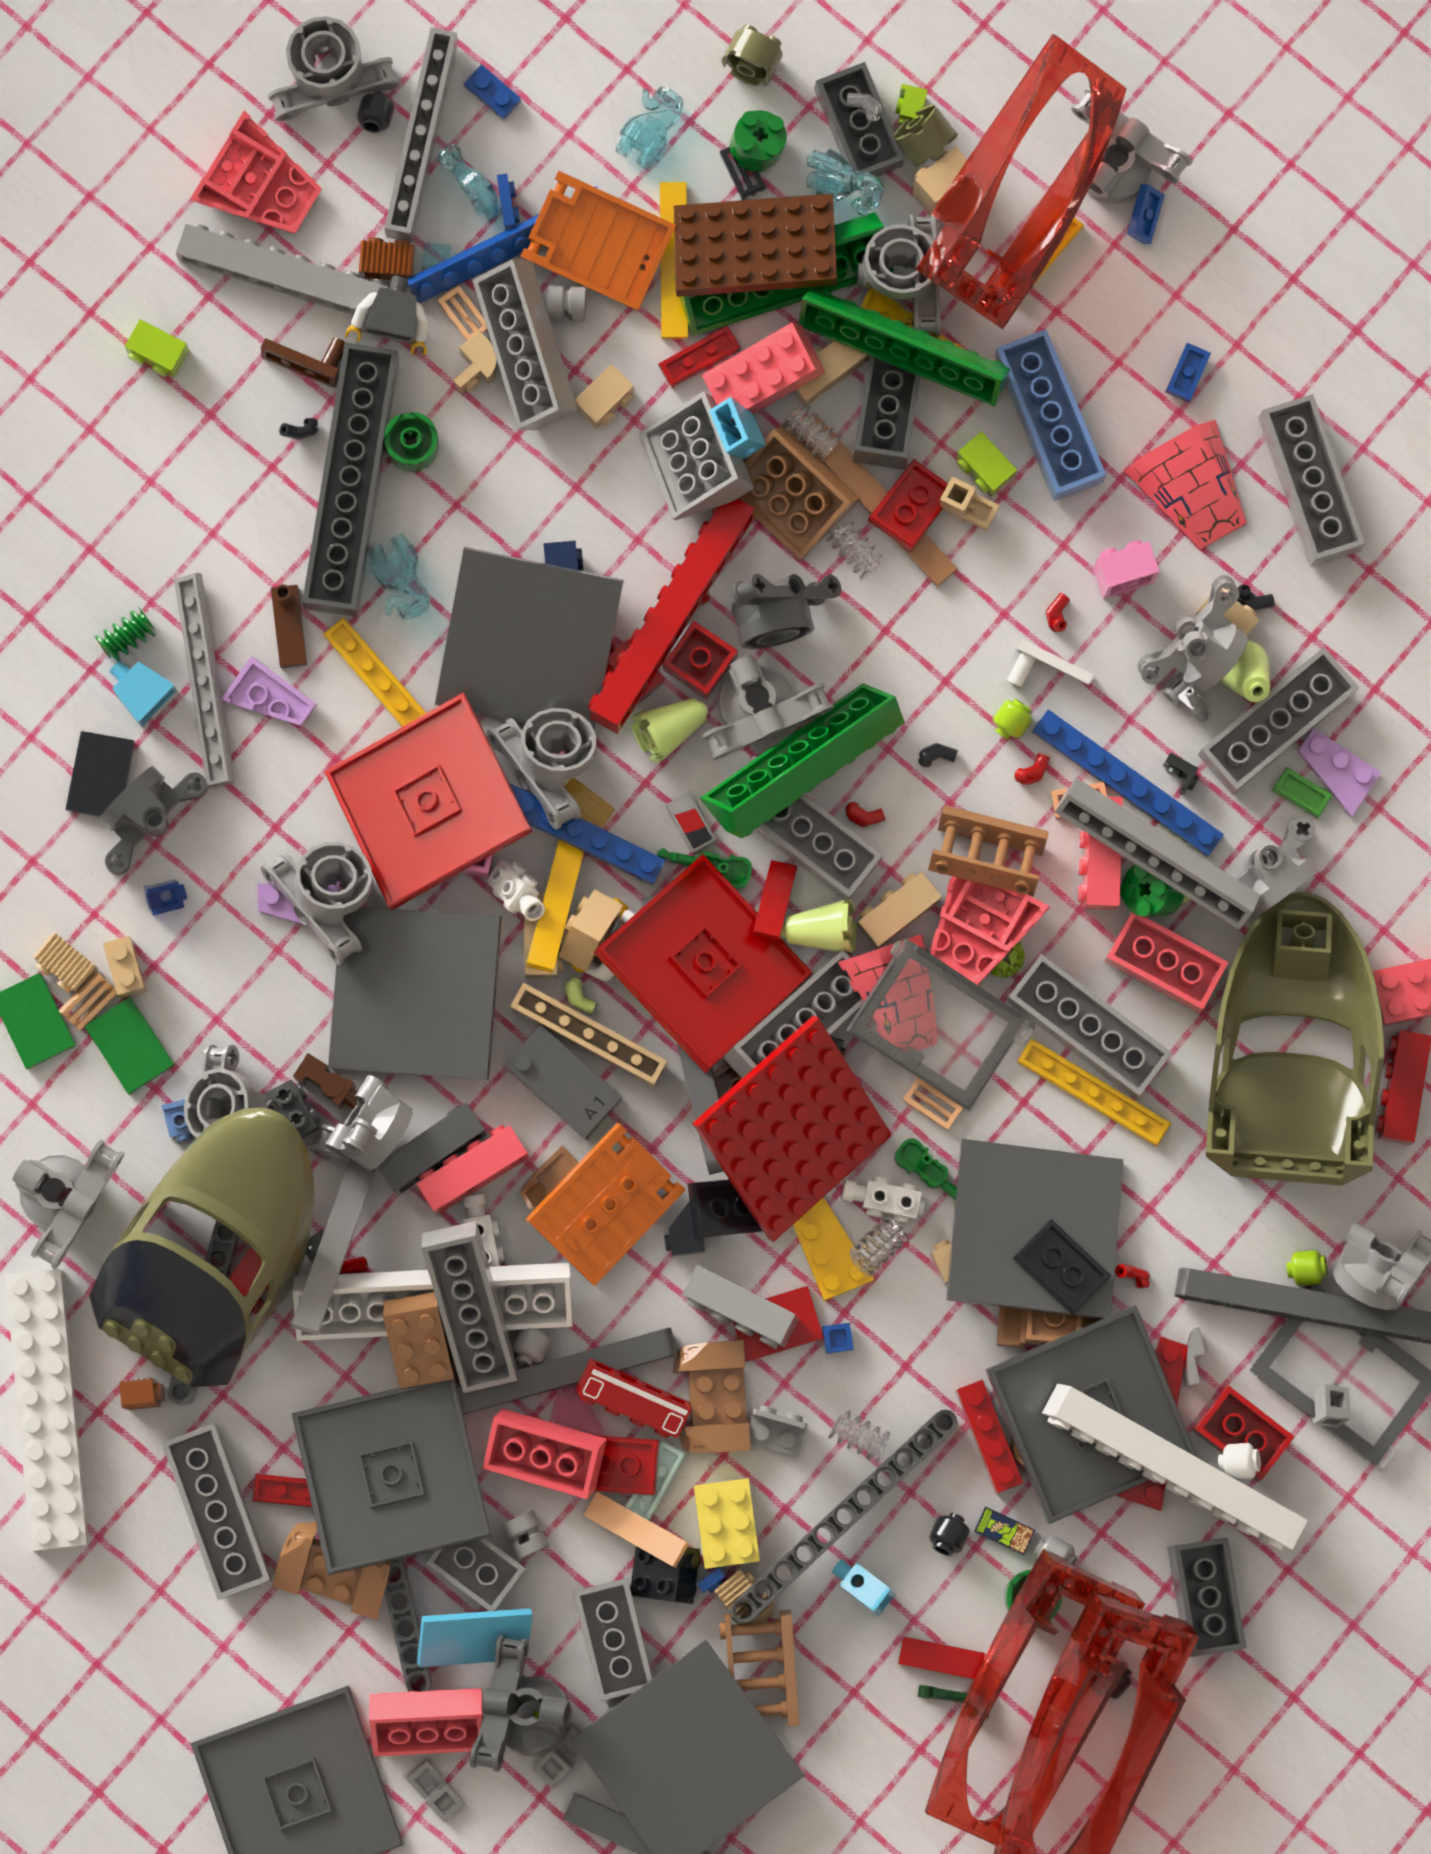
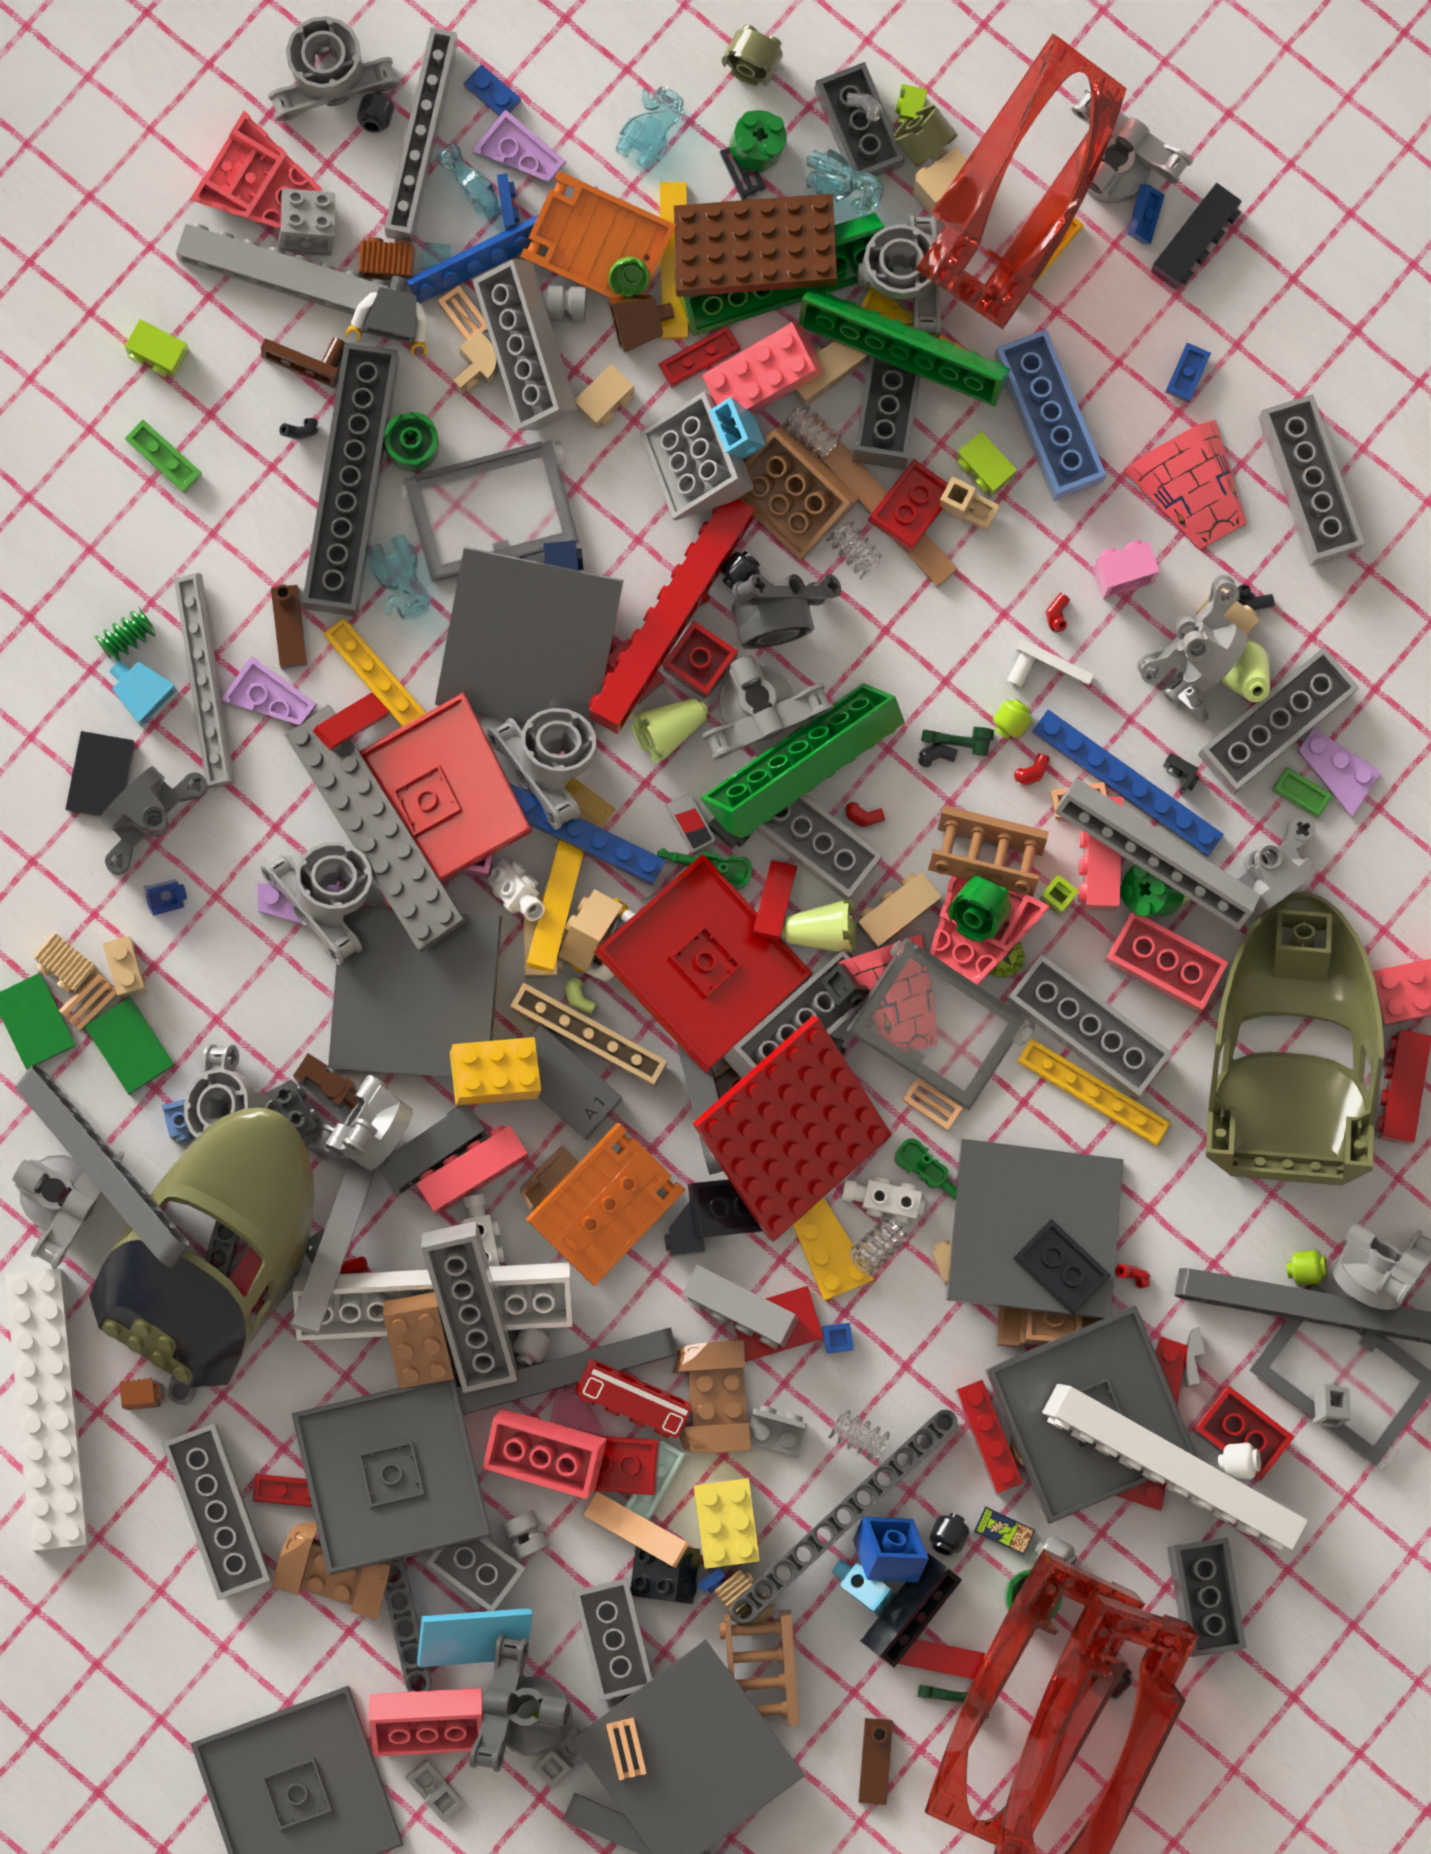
(103, 1166): none -> beam
(163, 456): none -> bright green plate
(307, 221): none -> light grey bracket
(351, 721): none -> red tile
(377, 833): none -> plate
(491, 504): none -> clear door
(495, 1071): none -> yellow brick
(519, 148): none -> lavender wing
(629, 276): none -> bright green hair
(631, 1773): none -> light nougat tile
(638, 319): none -> reddish brown torso
(728, 838): none -> pearl dark grey bracket
(739, 568): none -> black head
(844, 987): none -> pearl dark grey bracket
(875, 1761): none -> reddish brown piece
(890, 1549): none -> blue brick
(910, 1612): none -> black brick
(979, 741): none -> dark green brick
(980, 909): none -> green brick
(1059, 895): none -> lime brick
(1196, 236): none -> black brick

